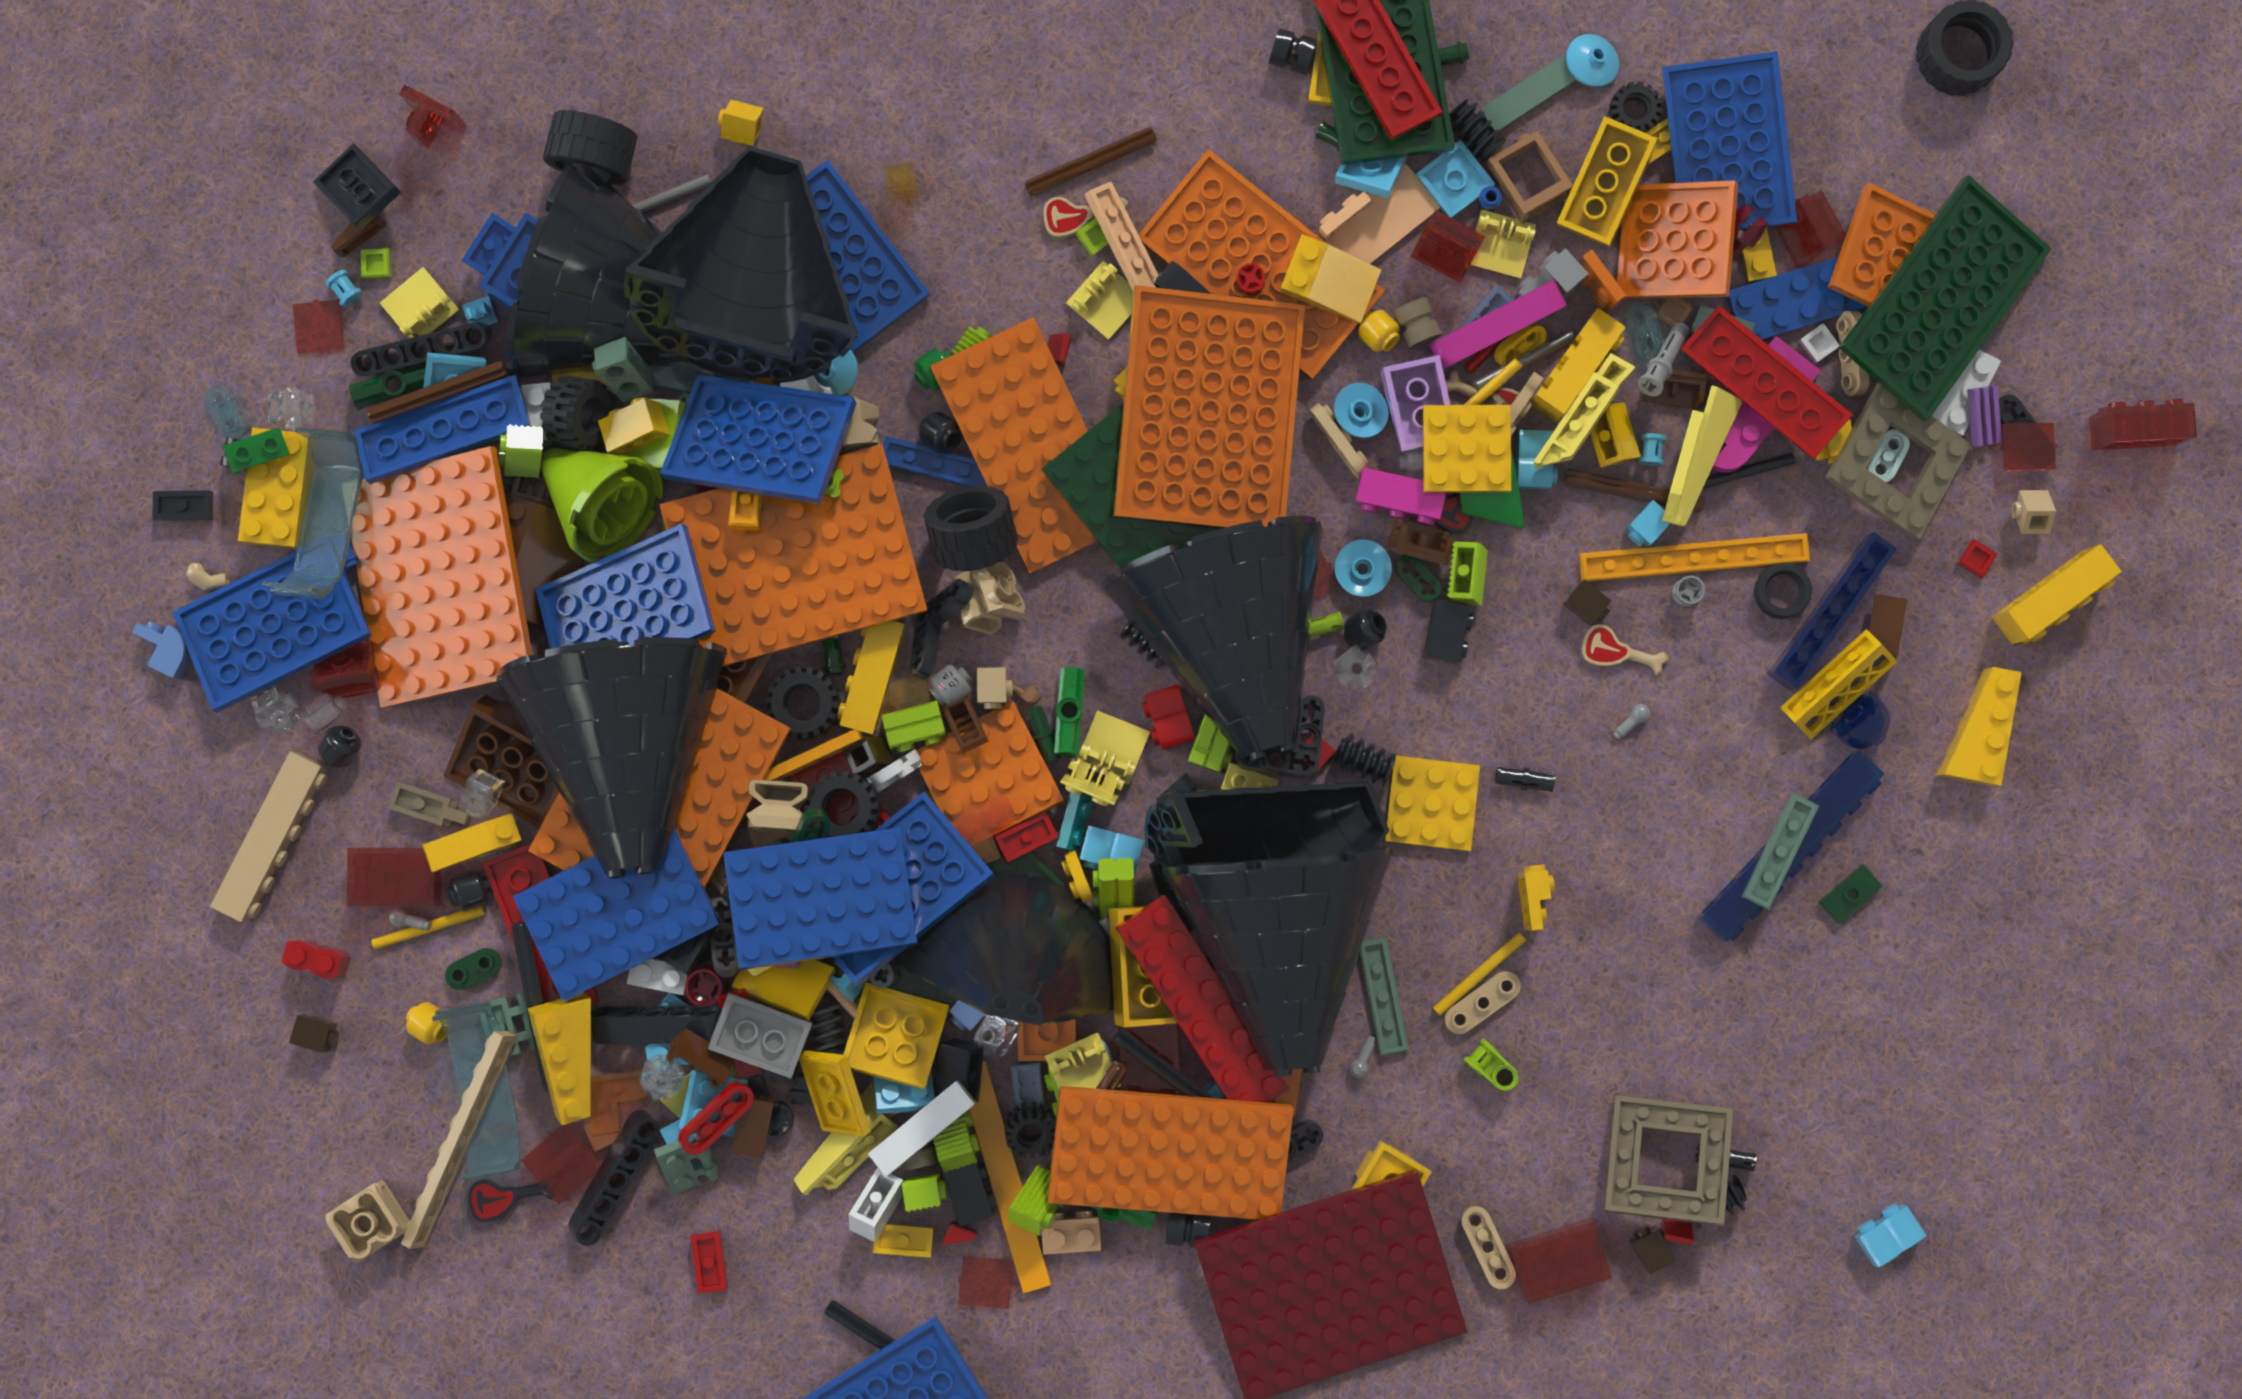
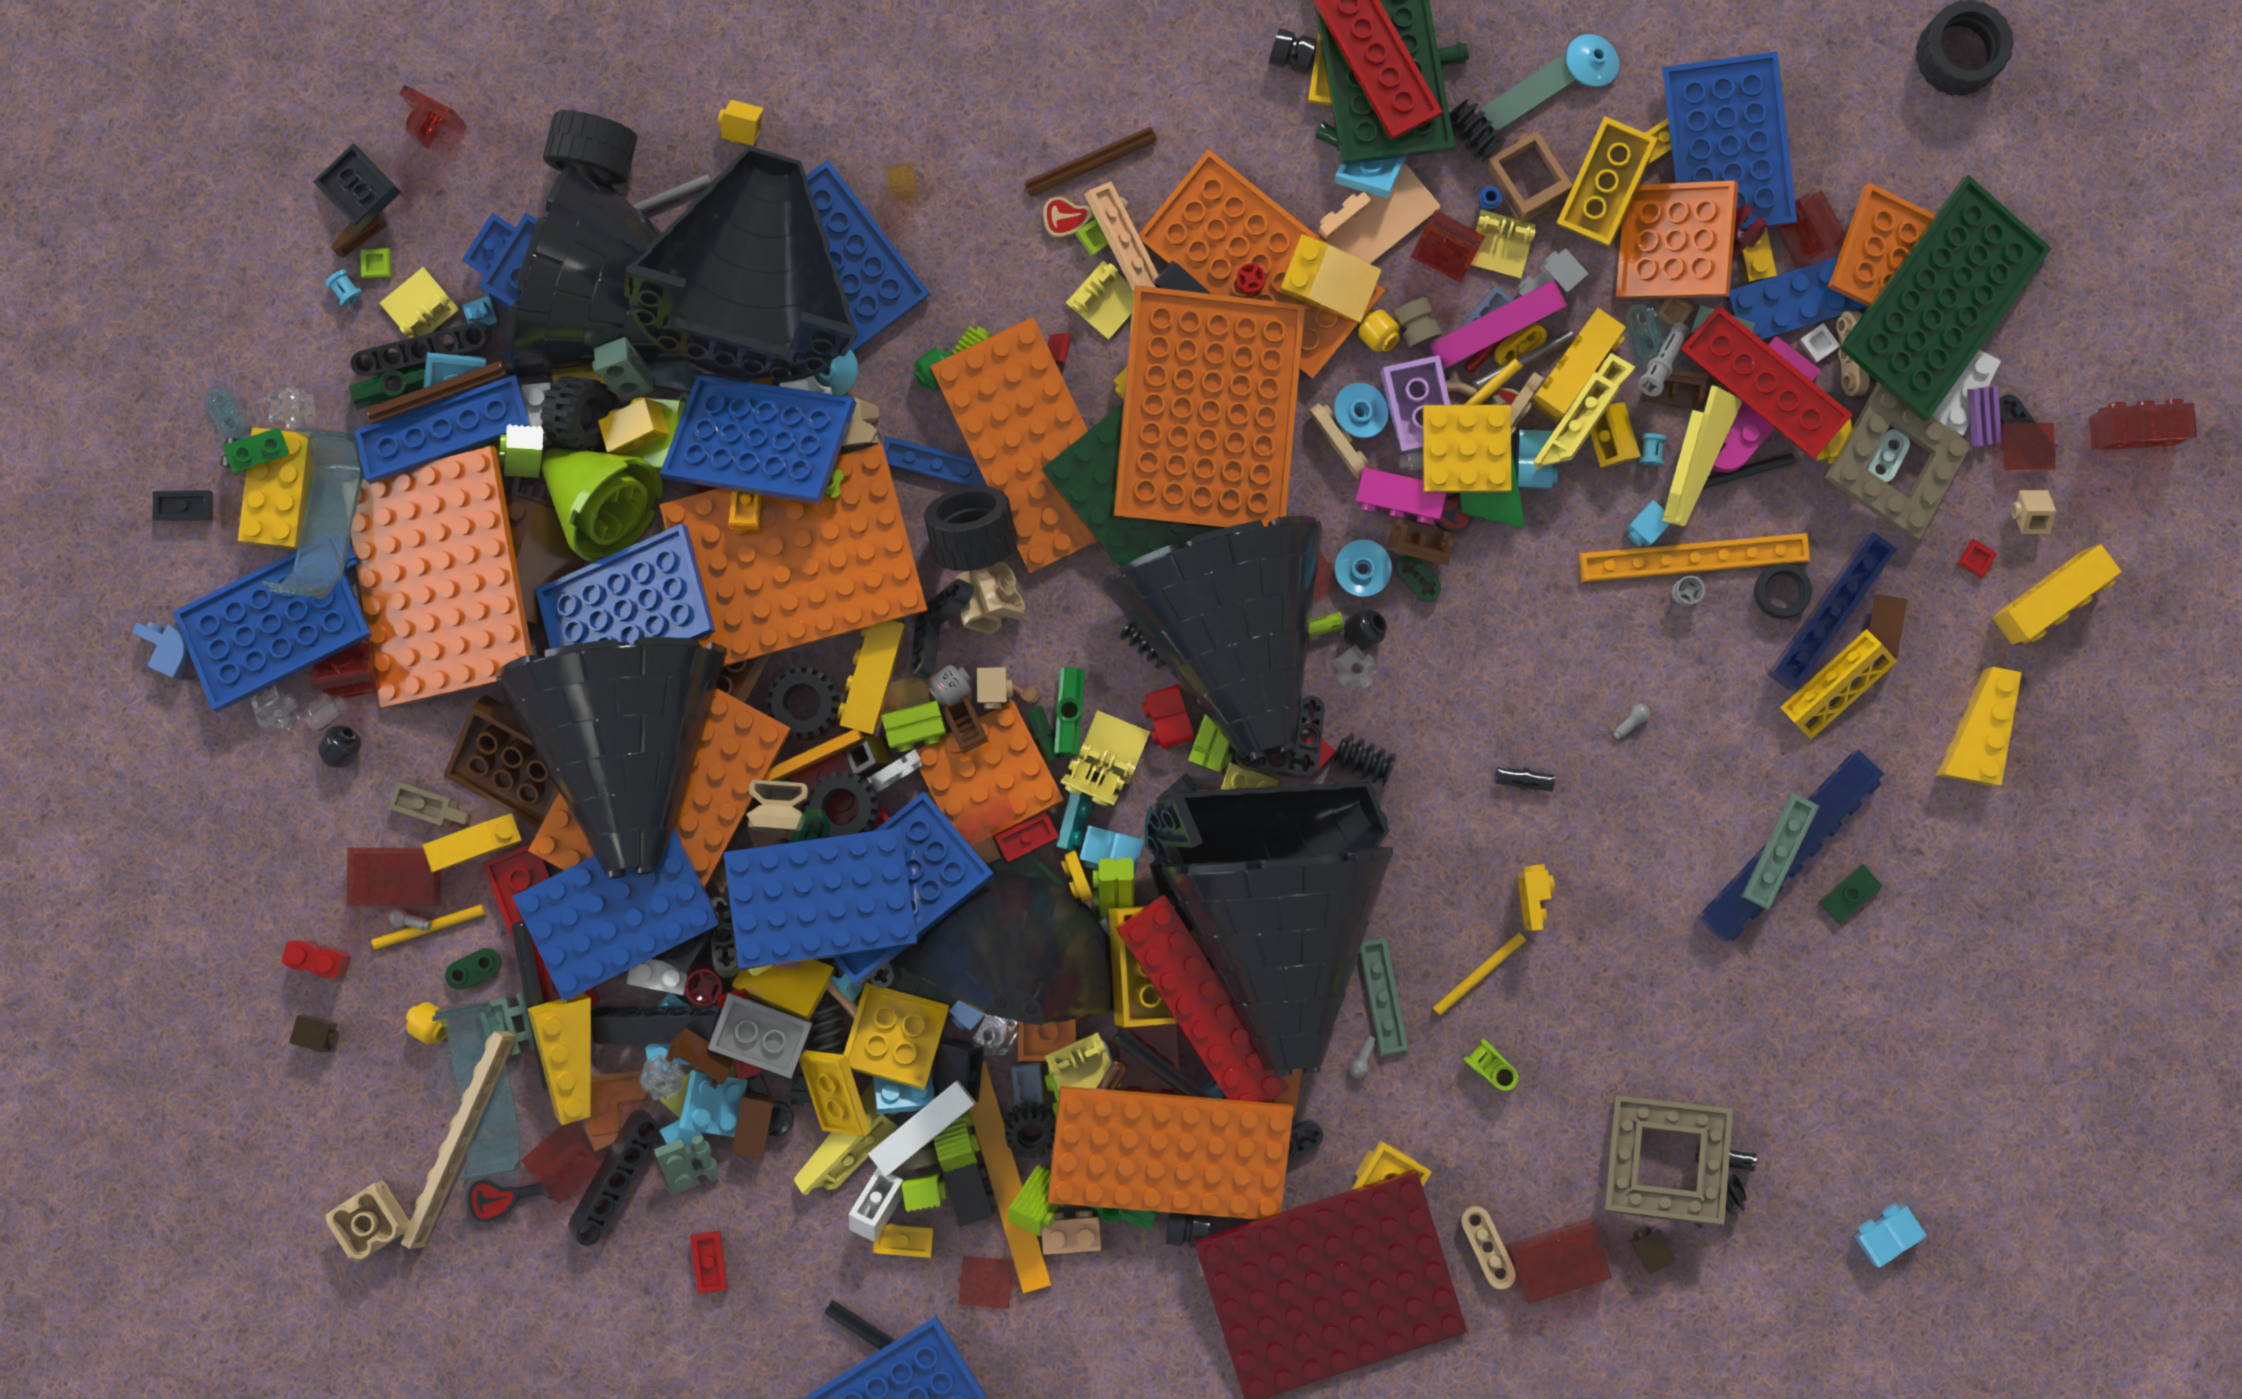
(203, 580): tan arm -> none
(269, 837): tan brick -> none
(318, 326): clear red piece -> none
(468, 890): black head -> none
(481, 794): clear brick -> none
(709, 1130): red plate -> none
(833, 657): dark green pin -> none
(940, 432): black head -> none
(959, 1234): red slope -> none
(1432, 803): yellow plate -> none
(1447, 632): black brick -> none
(1454, 179): medium azure plate -> none
(1468, 573): lime brick -> none
(1469, 1006): tan plate -> none
(1588, 603): dark brown brick -> none
(1604, 649): tan piece -> none
(1605, 289): orange plate -> none
(1622, 488): reddish brown axle -> none
(1640, 93): black tyre -> none
(1677, 1231): red slope -> none
(1863, 722): clear blue cylinder -> none

